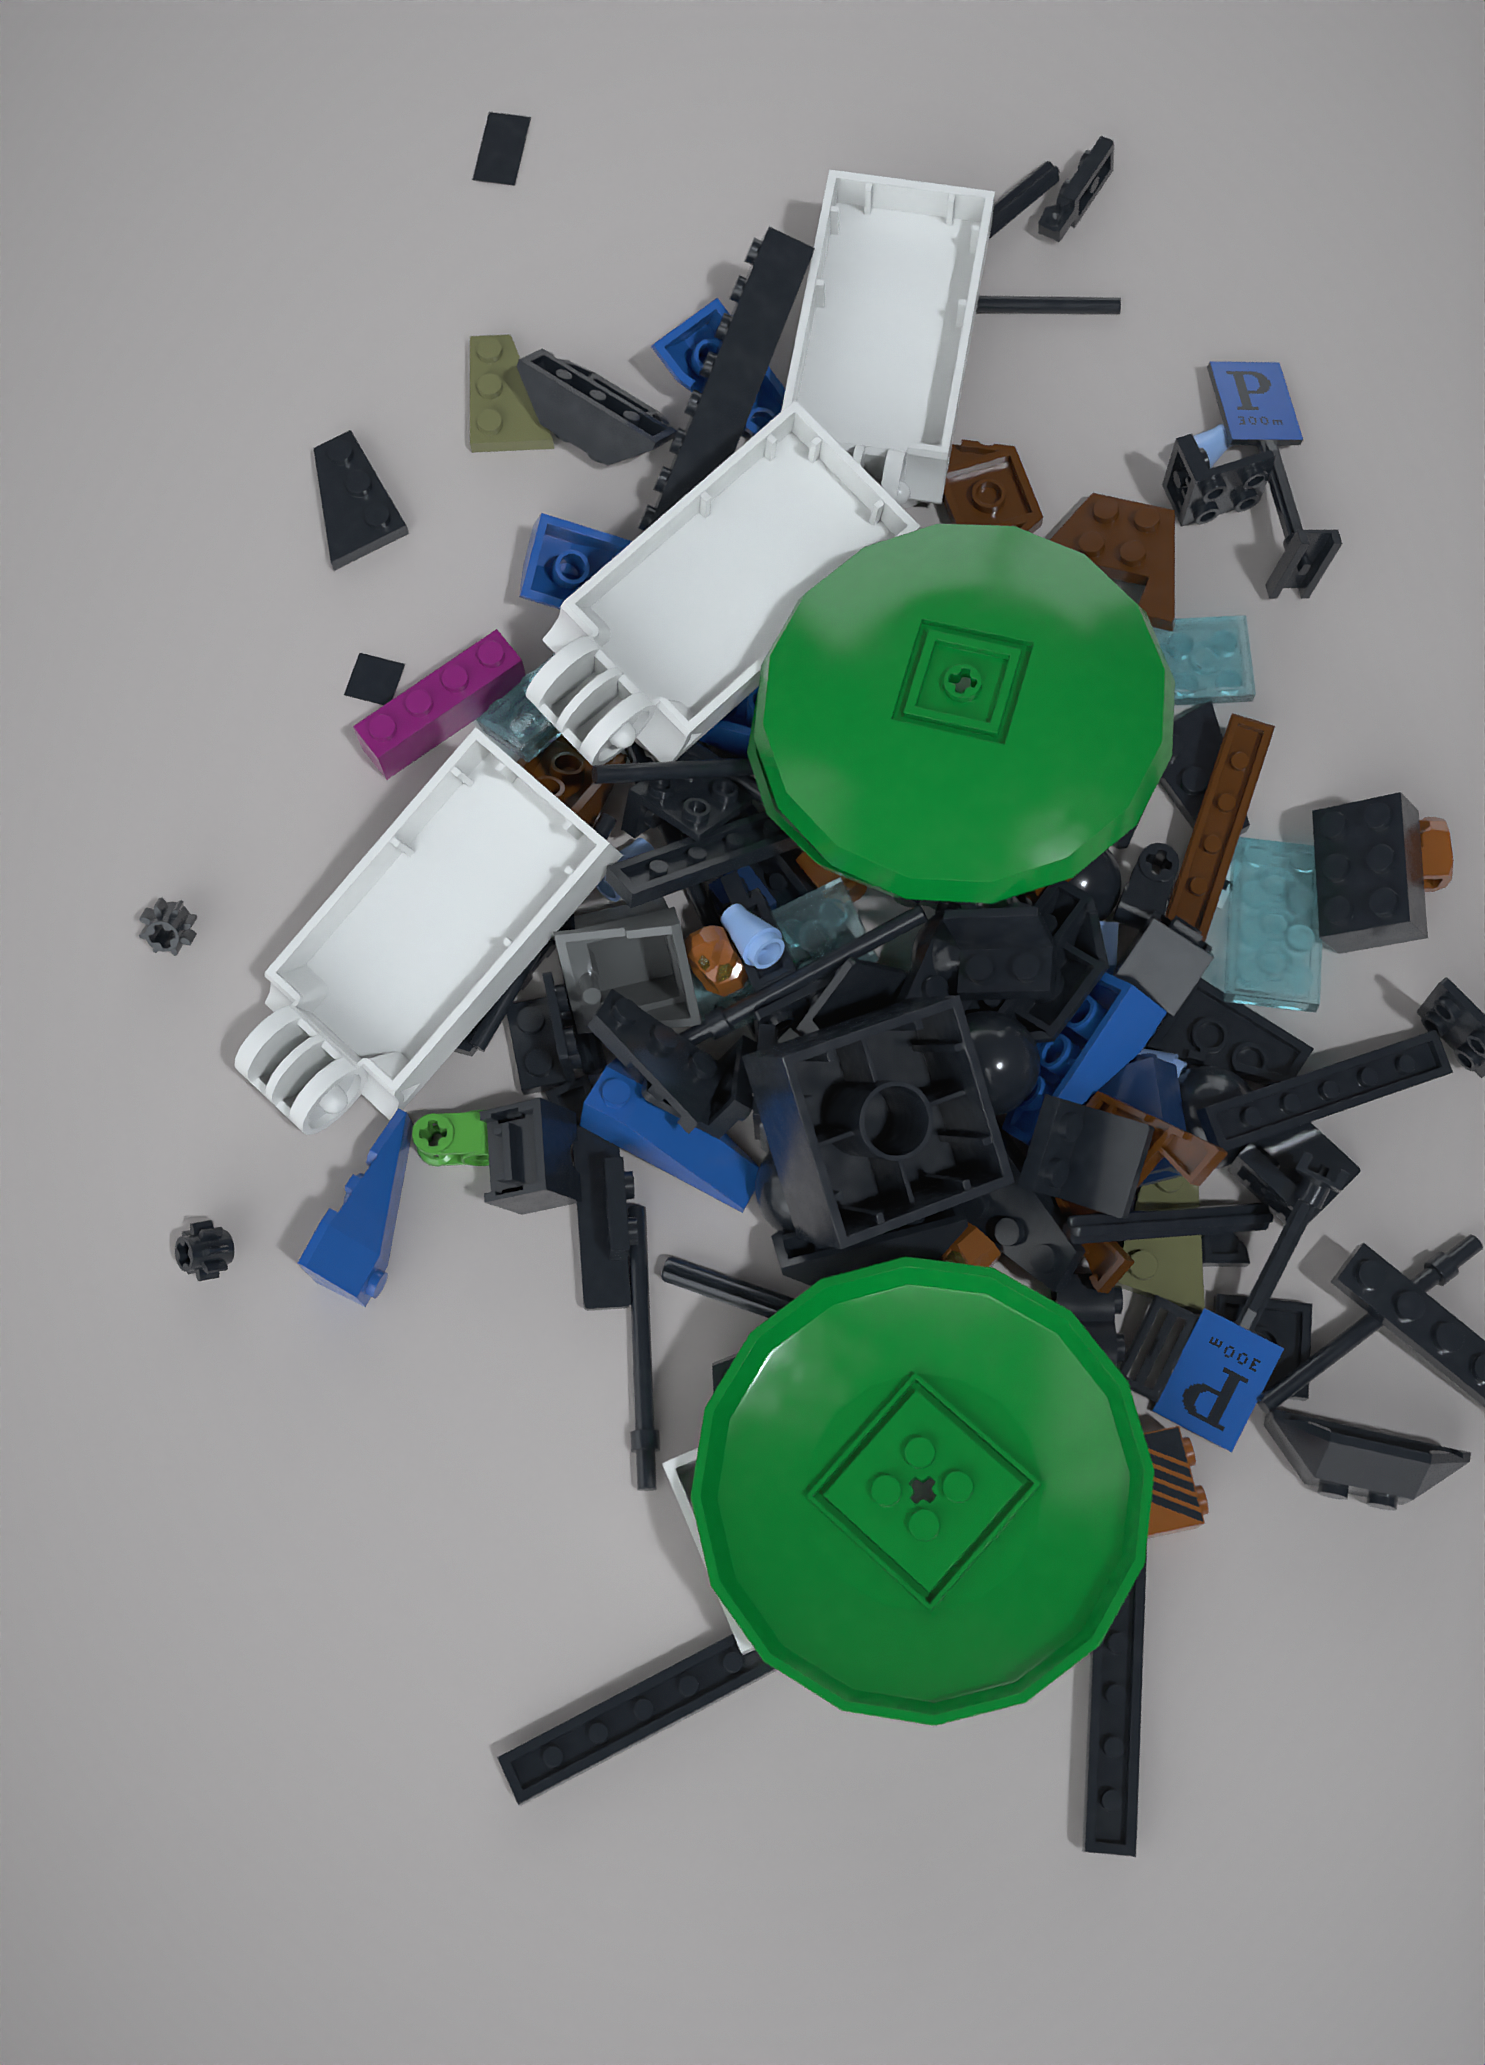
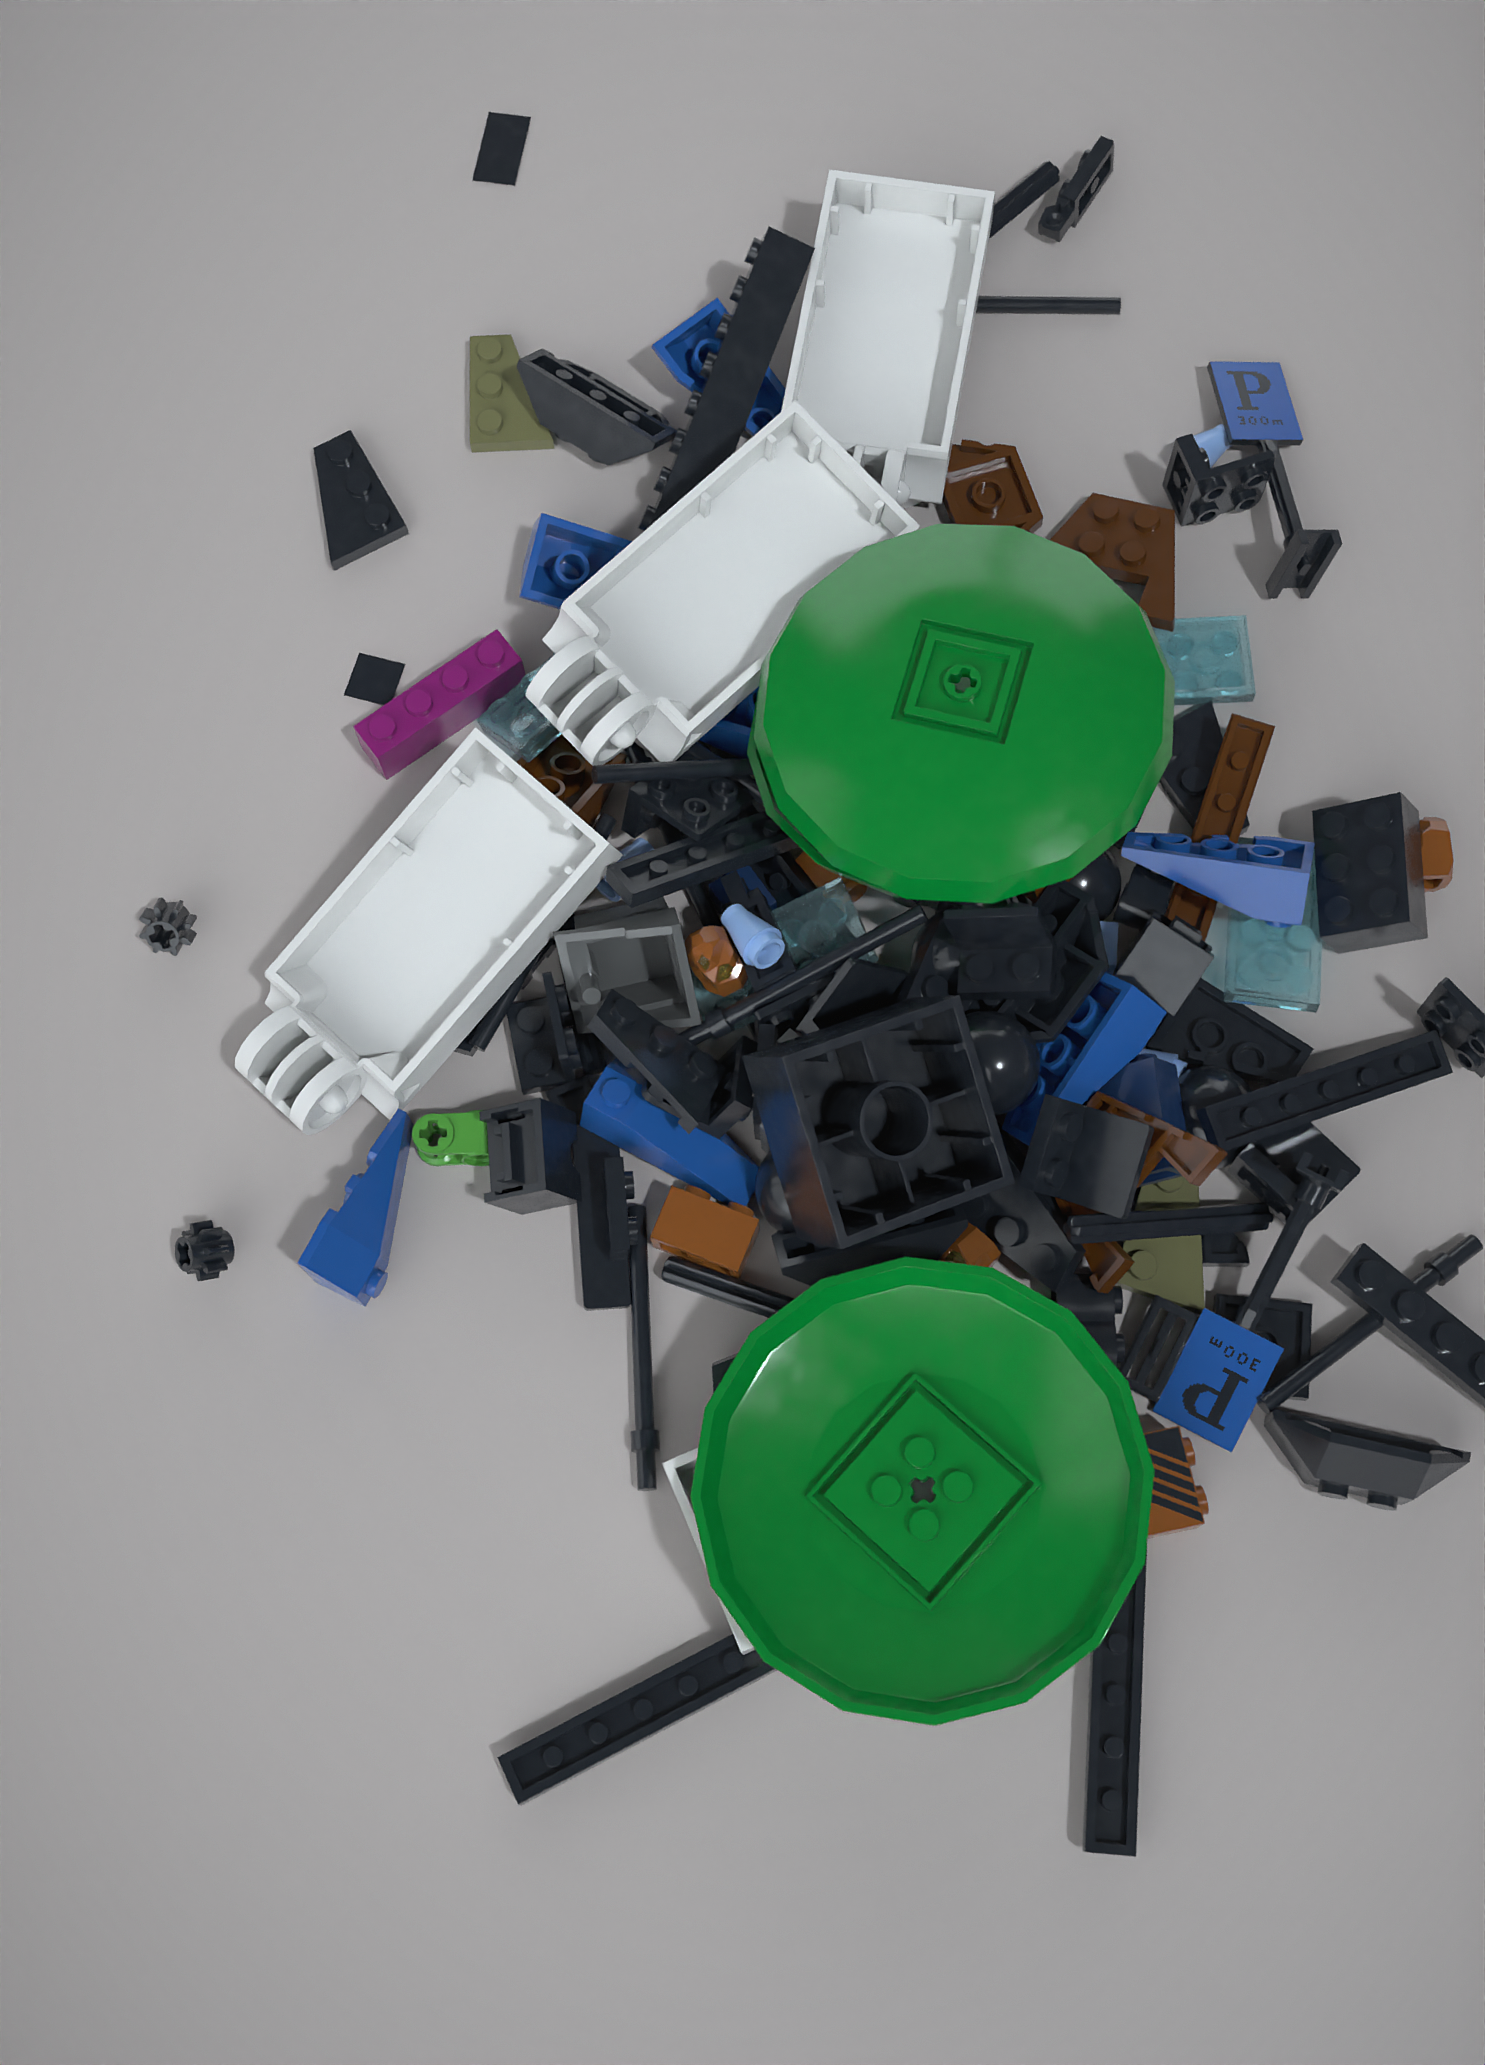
(706, 1231): none -> dark orange brick
(1257, 879): none -> wedge

